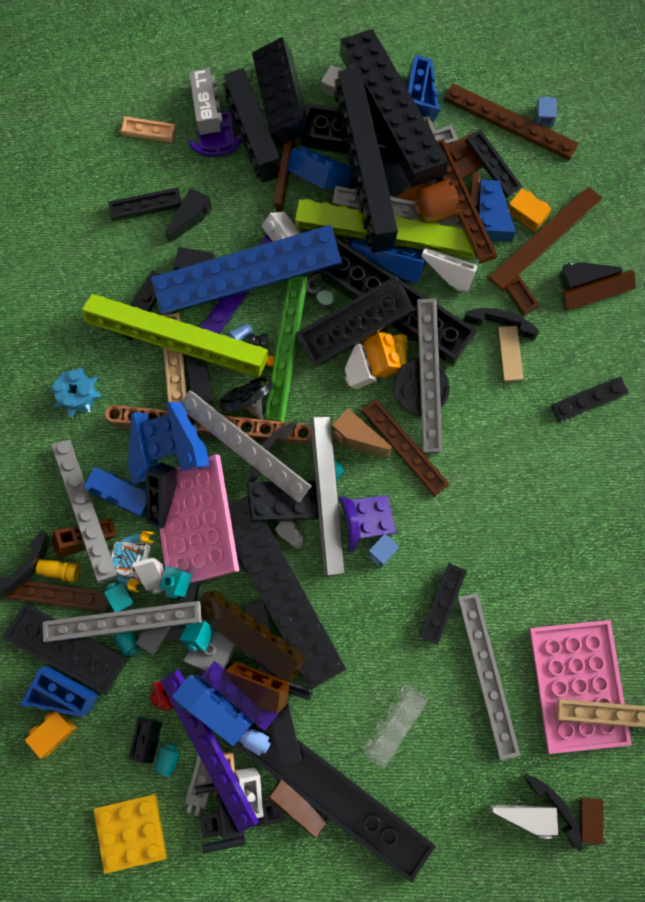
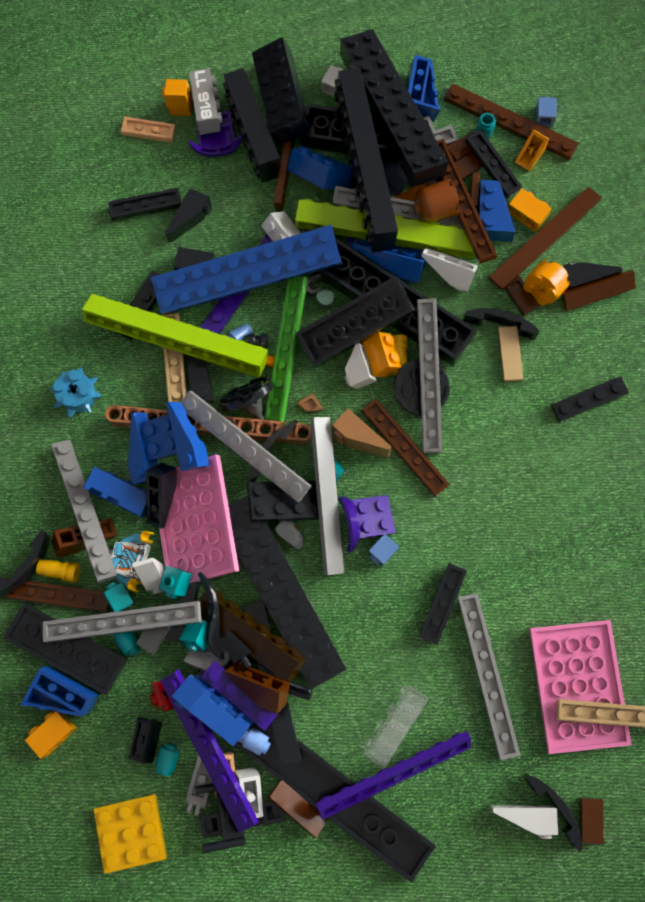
(178, 97): none -> light orange brick
(216, 642): none -> black piece
(310, 404): none -> medium nougat tile
(389, 777): none -> dark purple plate
(487, 124): none -> teal brick
(532, 150): none -> light orange slope
(546, 282): none -> light orange brick

